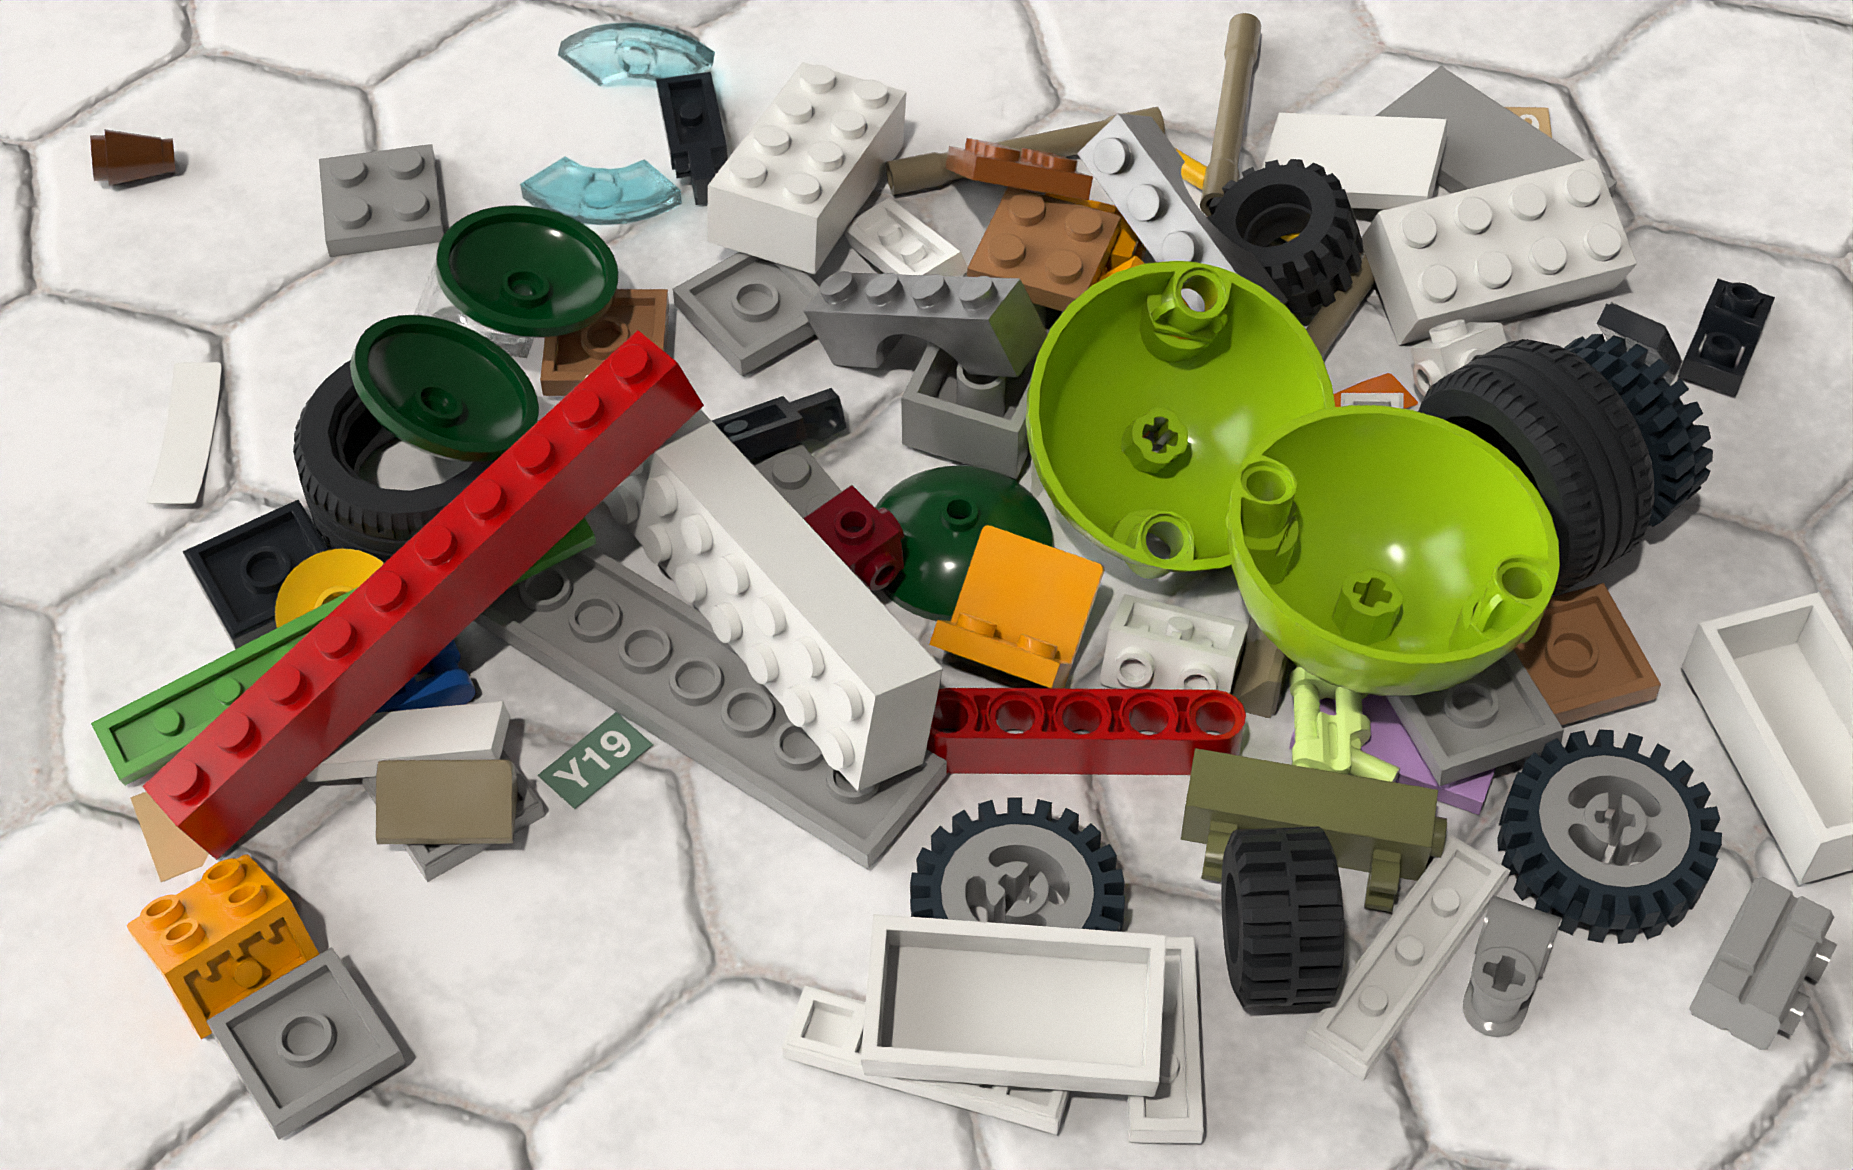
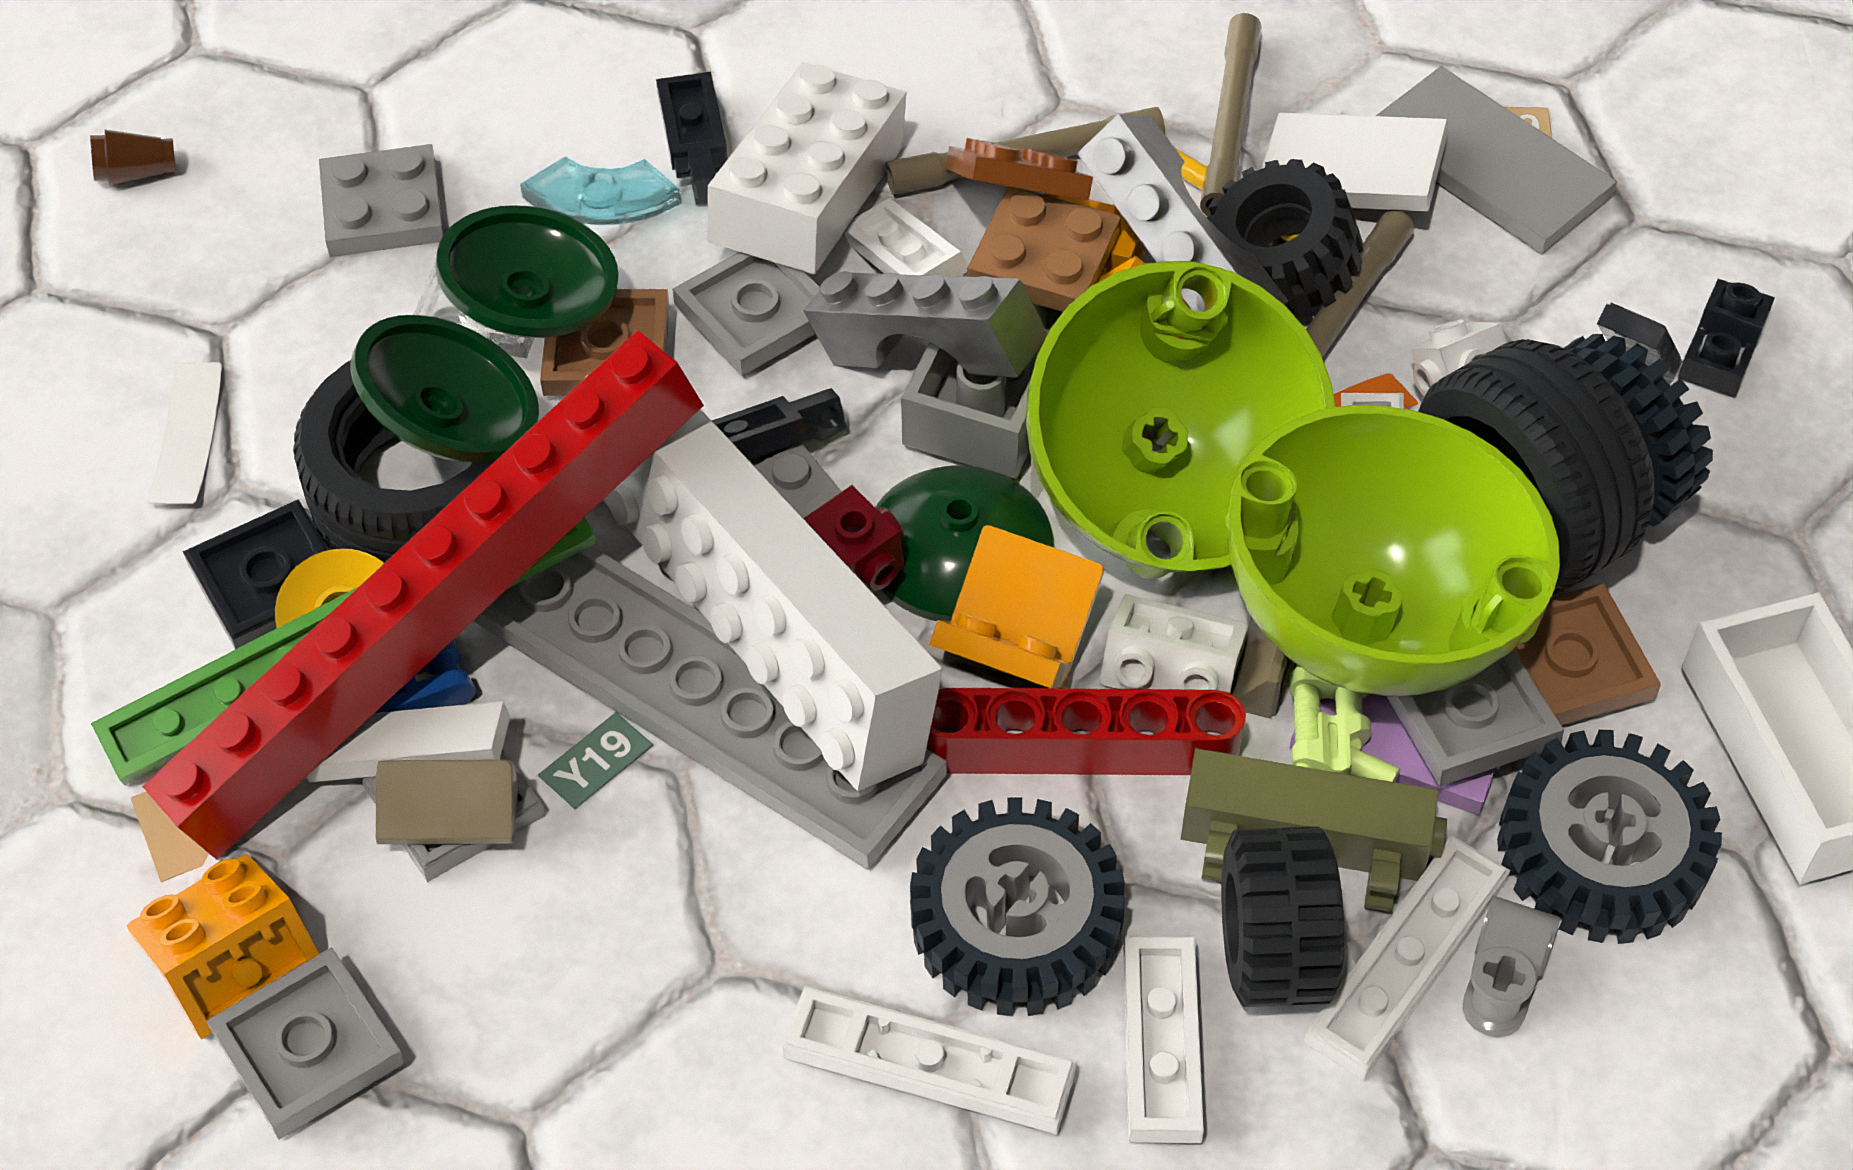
(634, 52): clear light blue tile -> none
(1014, 1005): white piece -> none
(1498, 250): white piece -> none
(1763, 964): light grey brick -> none

